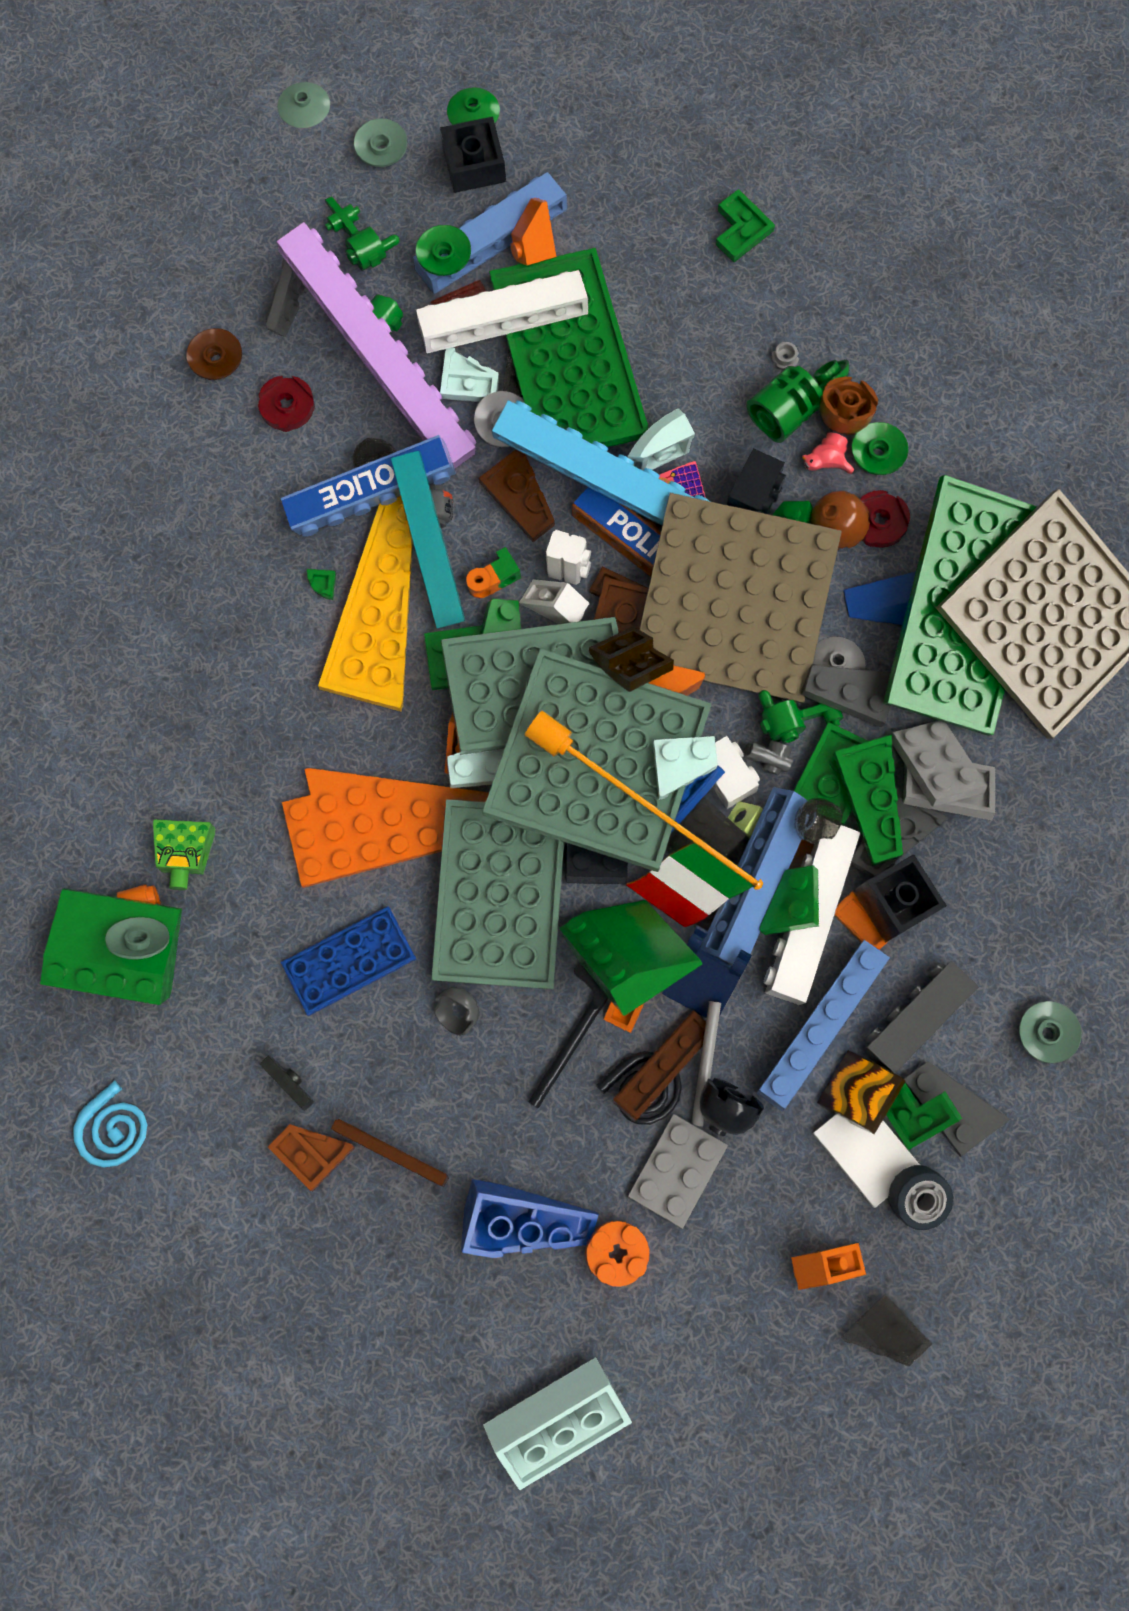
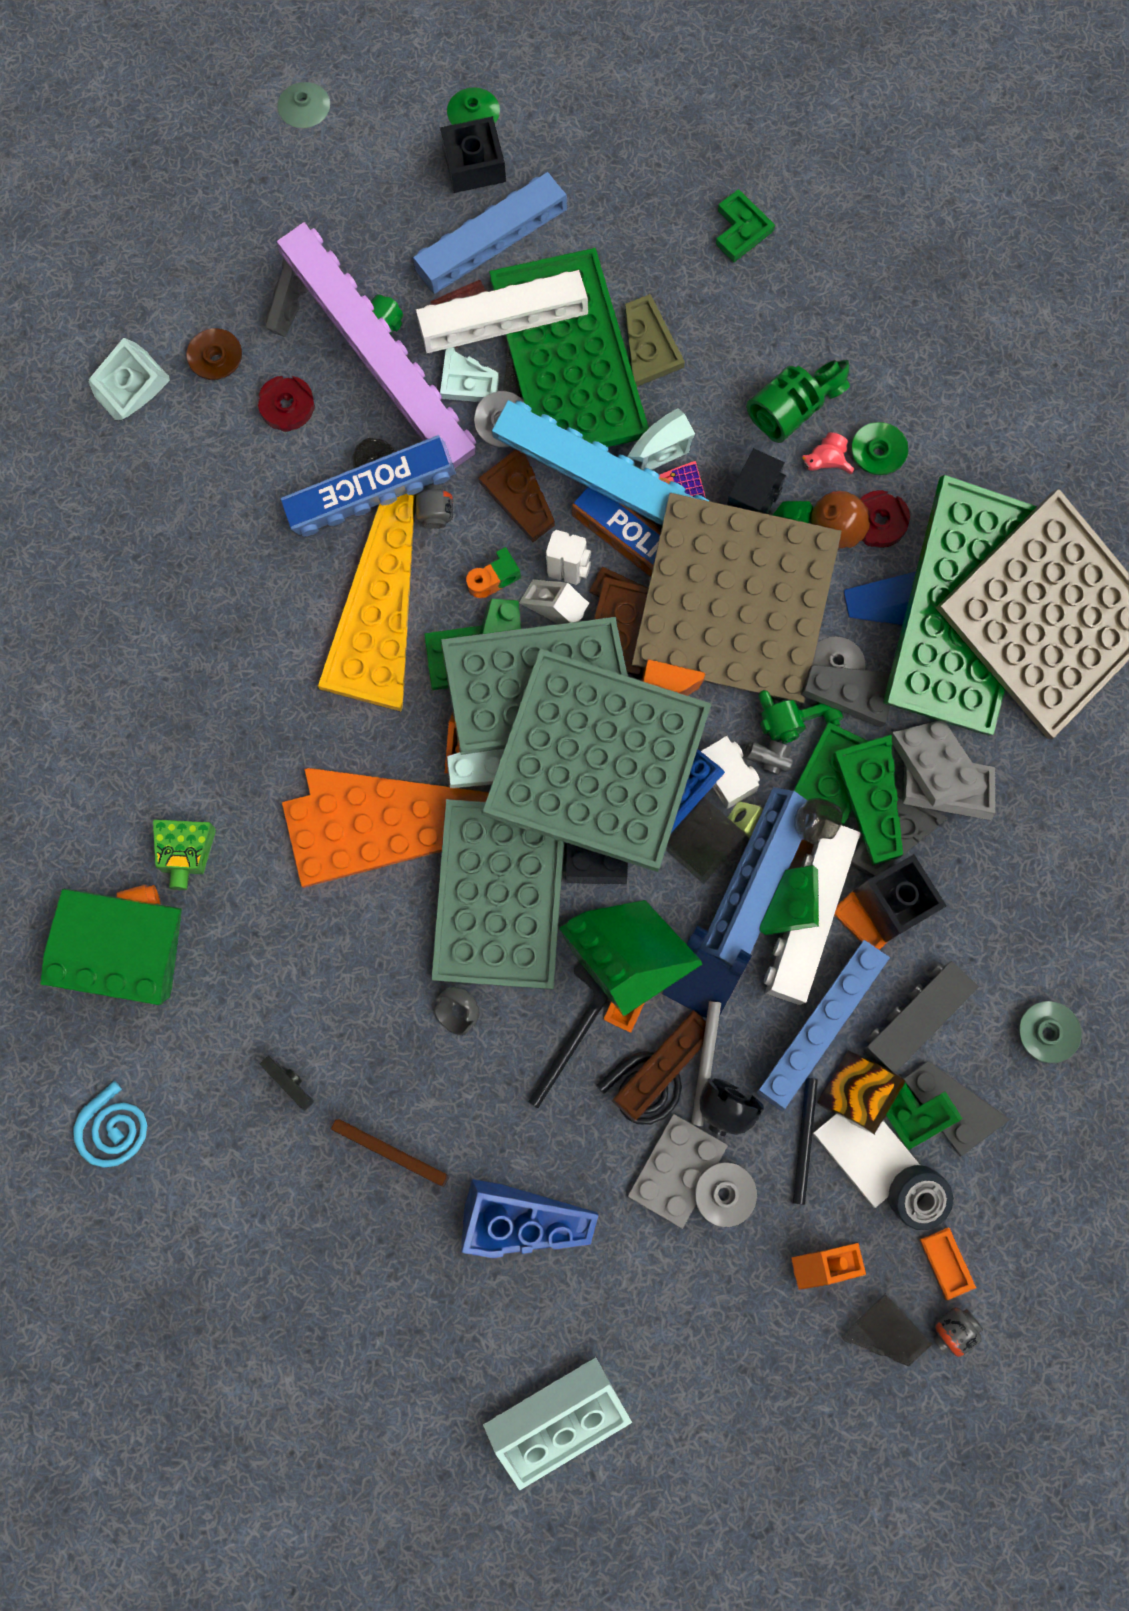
(127, 380): none -> light aqua slope
(137, 938): sand green dish -> none
(309, 1154): dark orange wing -> none
(322, 582): green tile -> none
(348, 961): blue tile -> none
(362, 246): green piece -> none
(378, 133): sand green dish -> none
(428, 539): teal tile -> none
(439, 241): green dish -> none
(533, 234): orange slope -> none
(603, 1242): orange plate -> none
(631, 658): dark brown slope -> none
(650, 342): none -> olive wing
(682, 761): light aqua wing -> none
(690, 879): flag -> none
(741, 1195): none -> light grey dish
(788, 349): light grey plate -> none
(805, 1141): none -> black bar
(847, 405): dark orange cylinder -> none
(947, 1263): none -> orange tile
(957, 1332): none -> dark grey head

